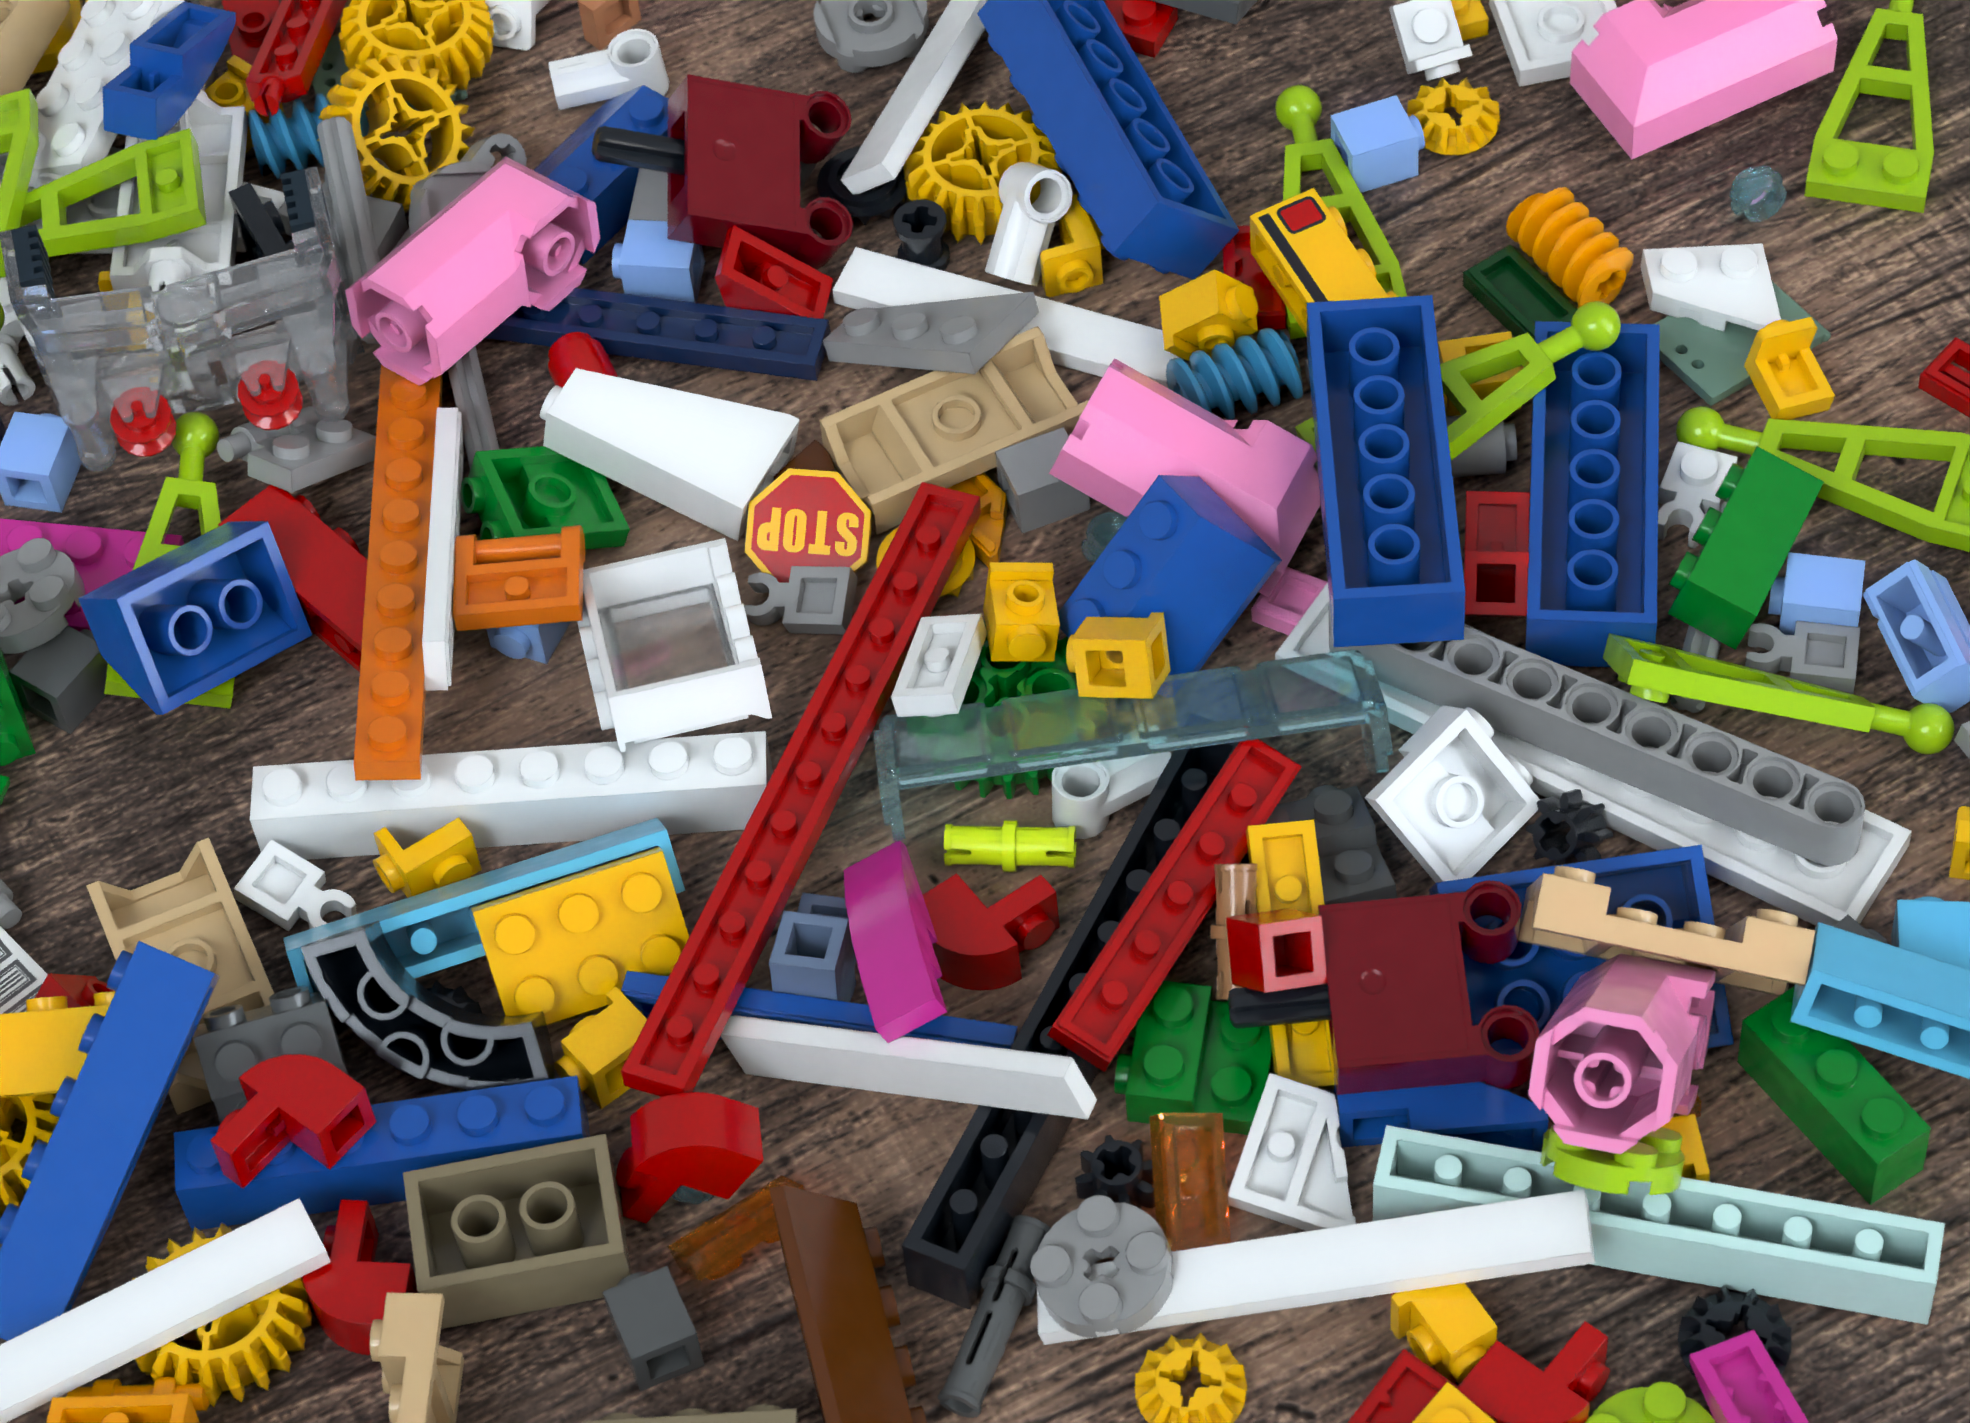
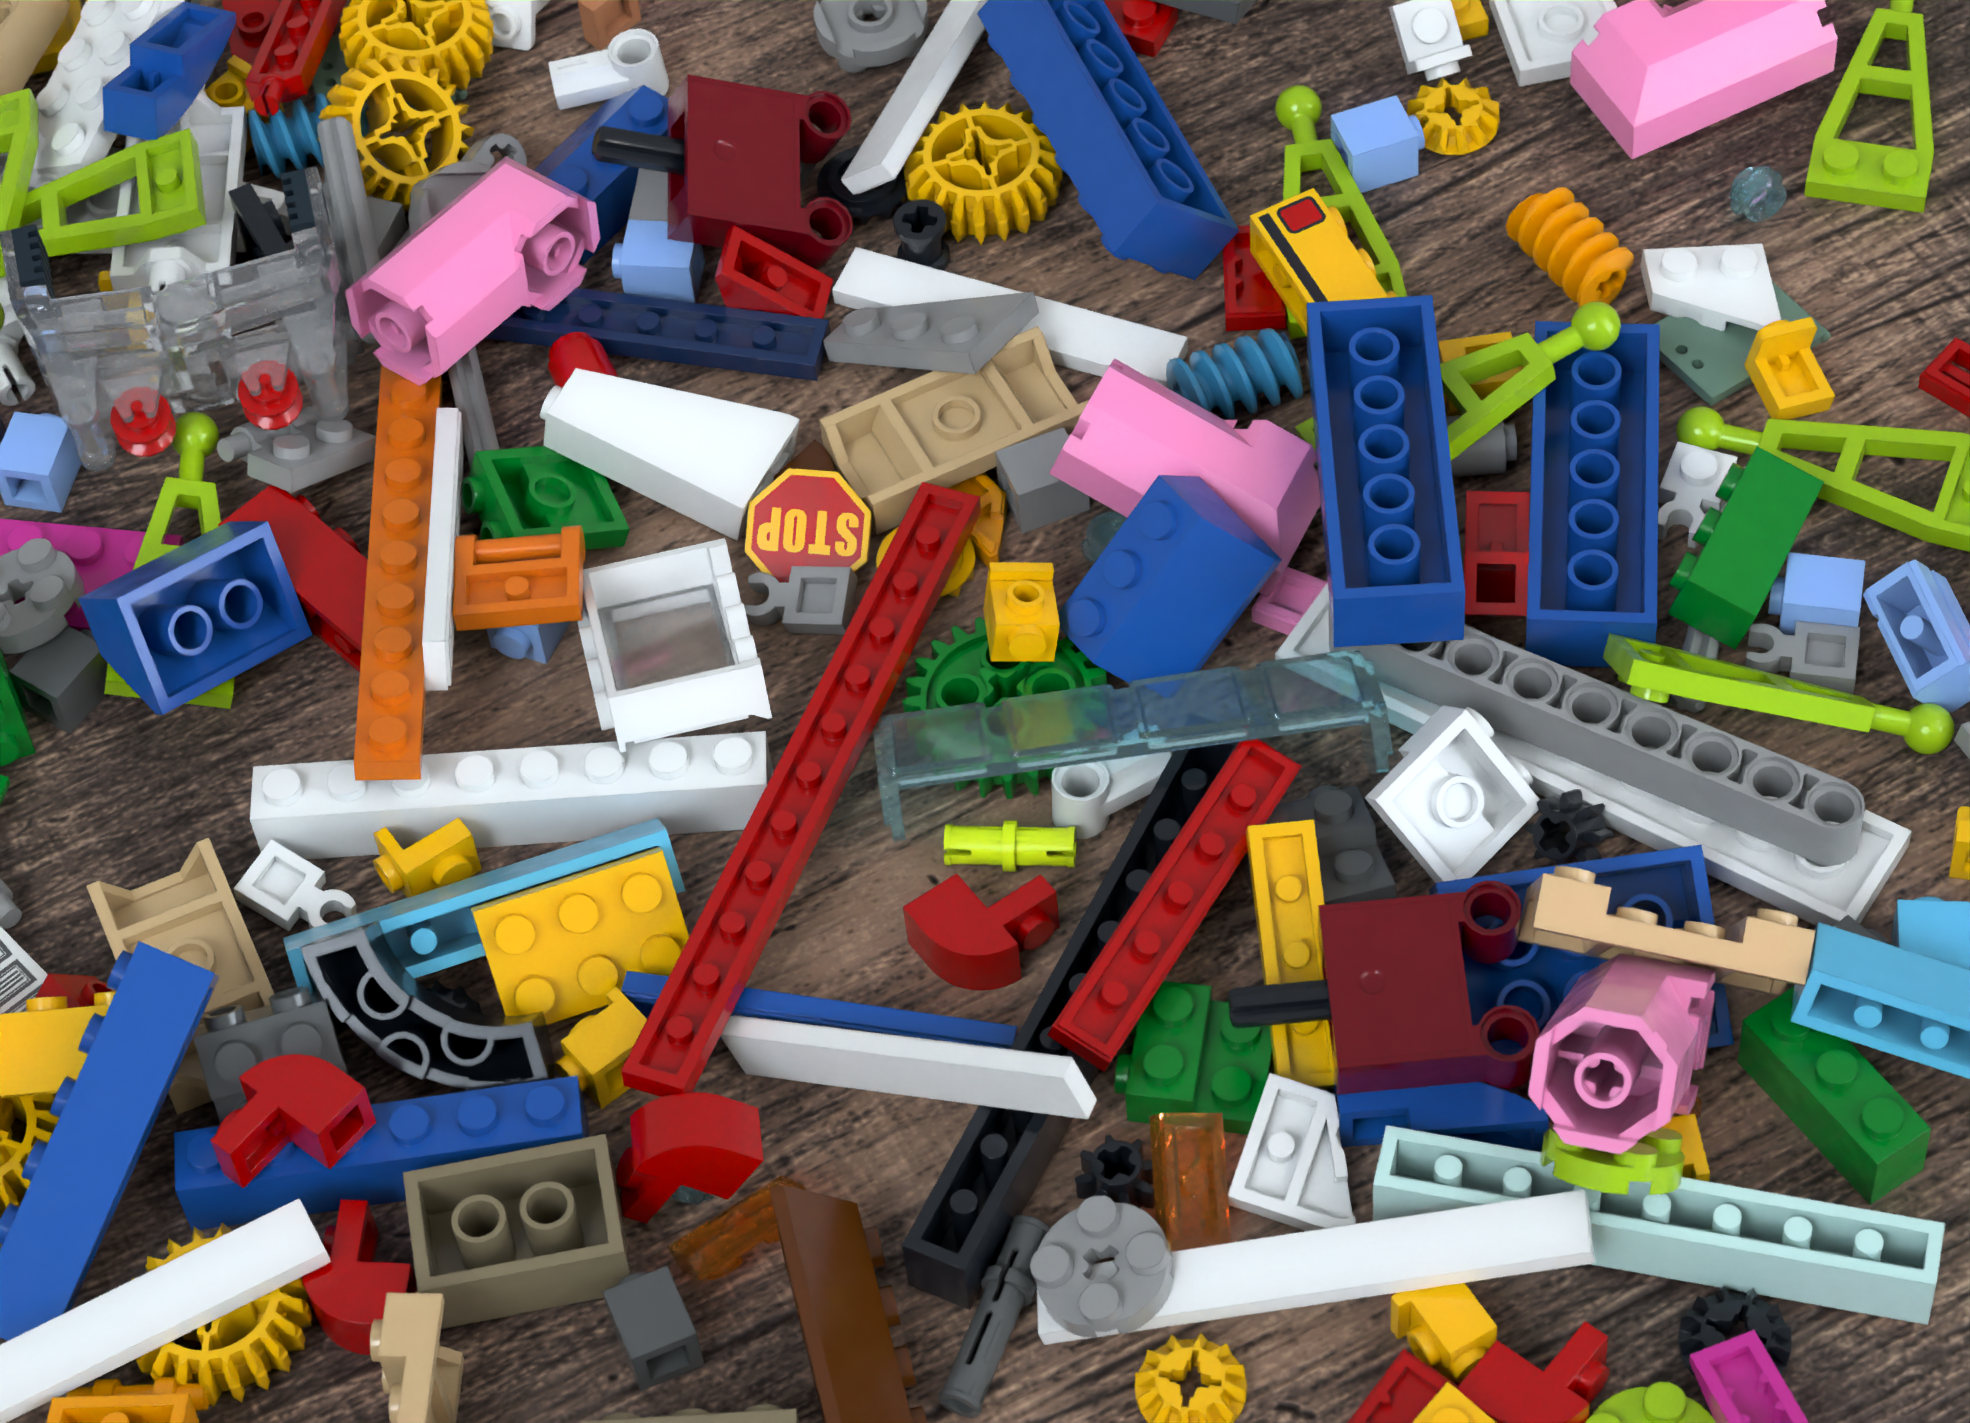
(814, 950): sand blue brick -> none
(893, 942): dark pink slope -> none
(939, 665): white plate -> none
(1026, 228): white piece -> none
(1077, 261): yellow bracket -> none
(1109, 673): yellow brick -> none
(1207, 313): yellow brick -> none
(1234, 896): medium nougat pin -> none
(1276, 950): red brick -> none
(1516, 292): dark green tile -> none

